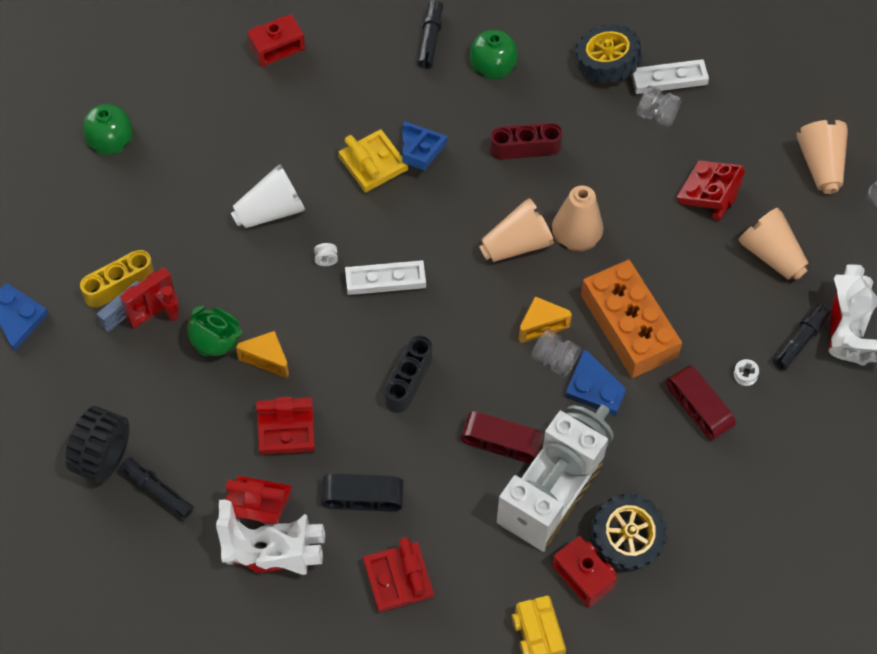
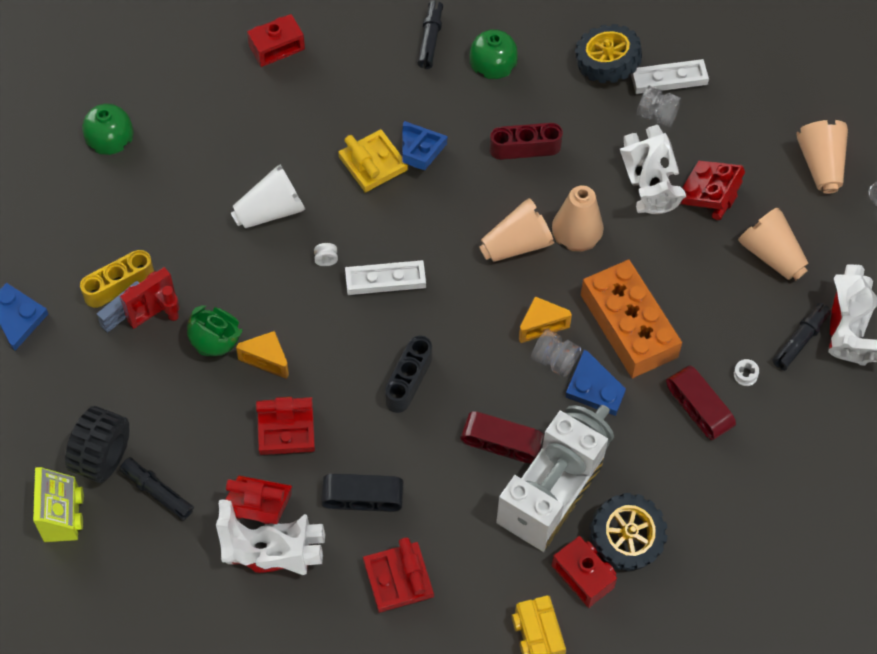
(57, 505): none -> neon yellow slope
(648, 154): none -> white hips

